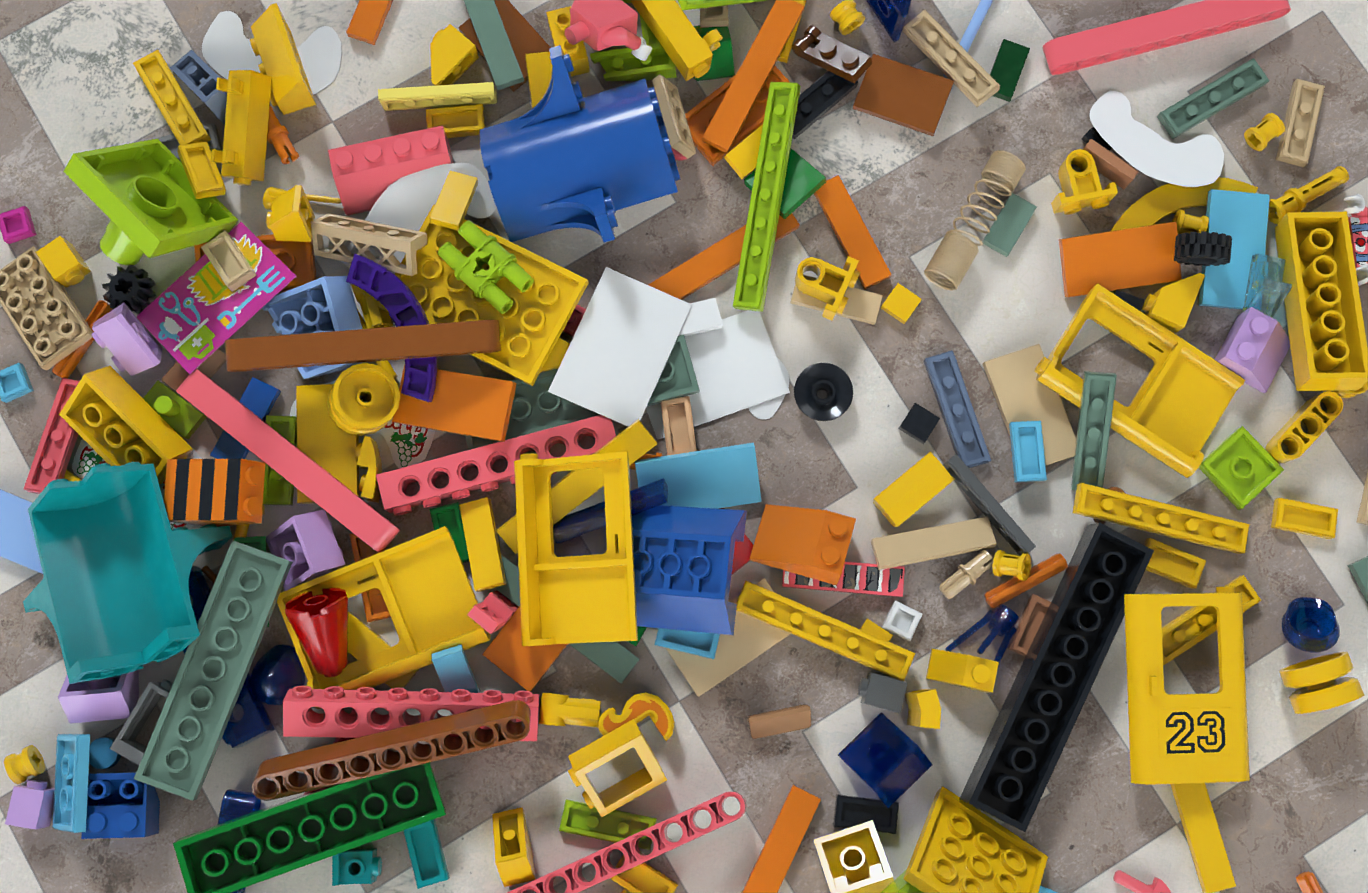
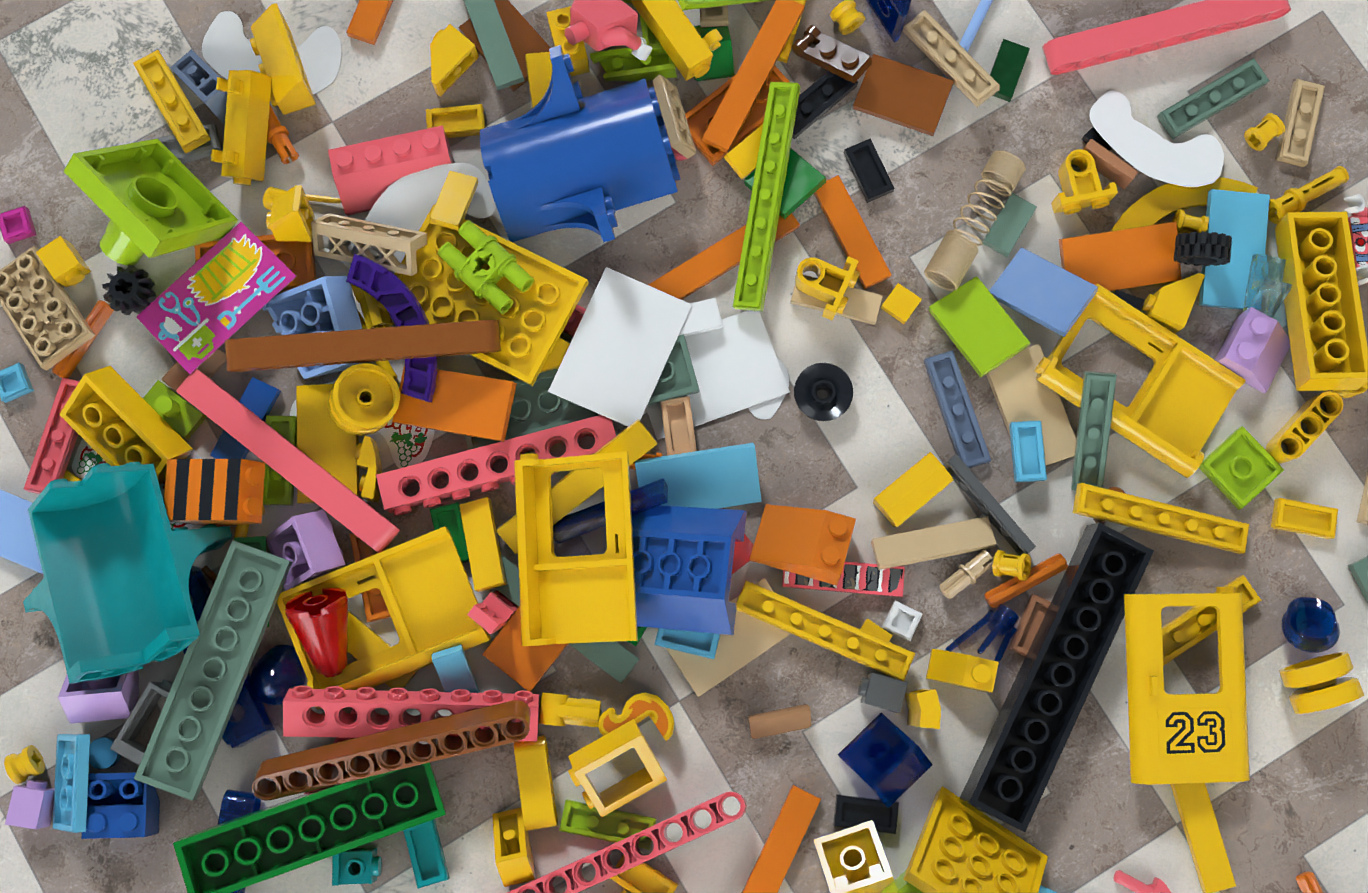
(127, 340): lavender slope -> none
(200, 170): yellow tile -> none
(228, 261): tan tile -> none
(437, 96): light yellow tile -> none
(535, 784): none -> yellow beam
(868, 170): none -> black tile
(919, 423): black tile -> none
(979, 326): none -> lime tile
(1043, 291): none -> medium blue tile
(1174, 564): yellow tile -> none

